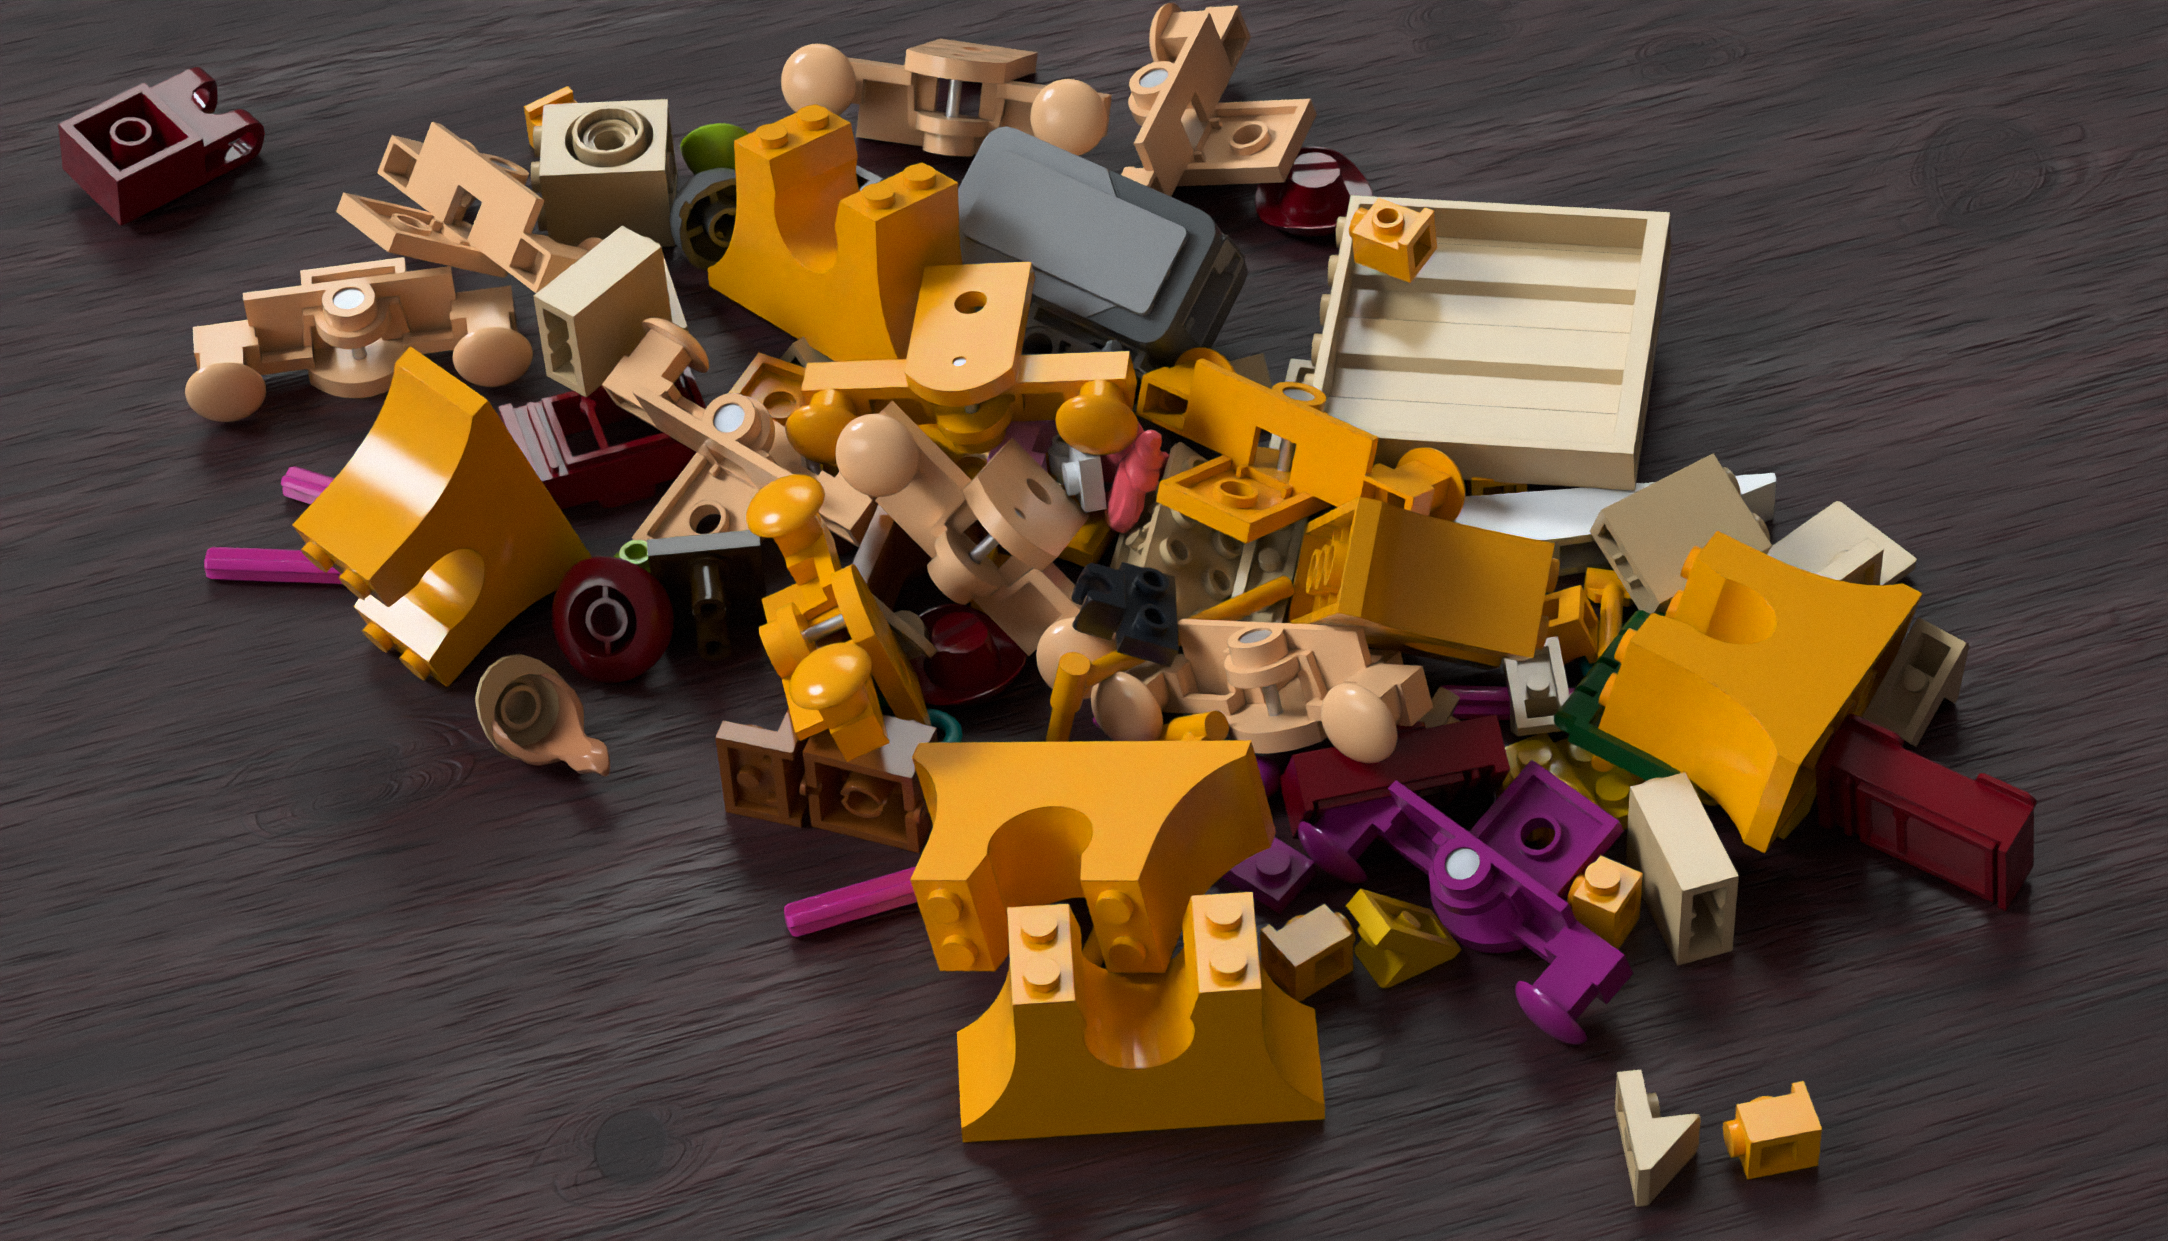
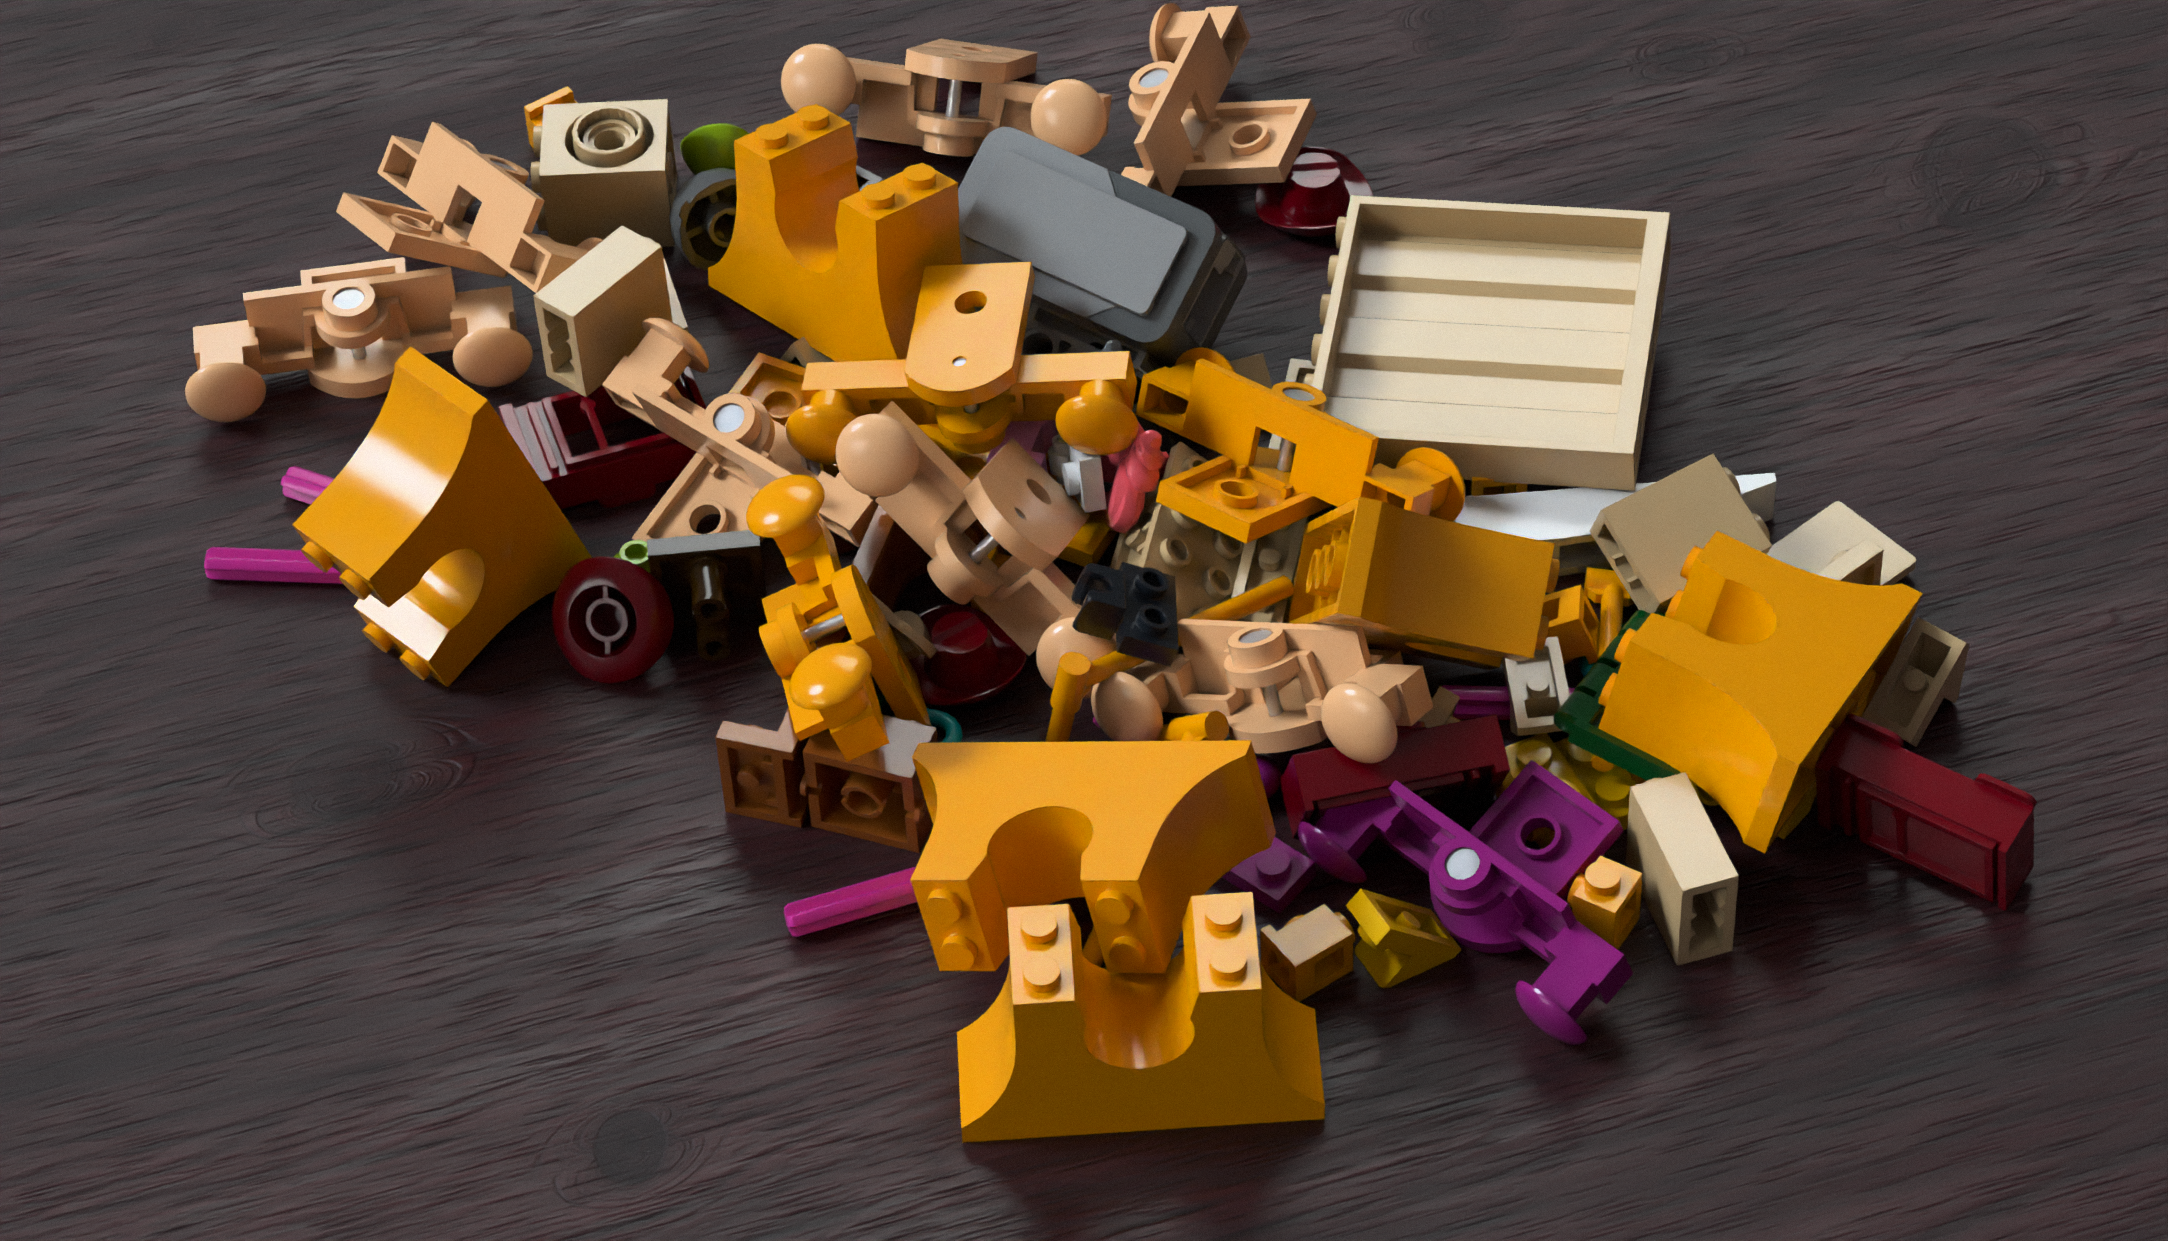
(156, 144): dark red brick -> none
(536, 716): piece -> none
(1393, 238): light orange brick -> none
(1652, 1144): tan slope -> none
(1775, 1133): light orange brick -> none

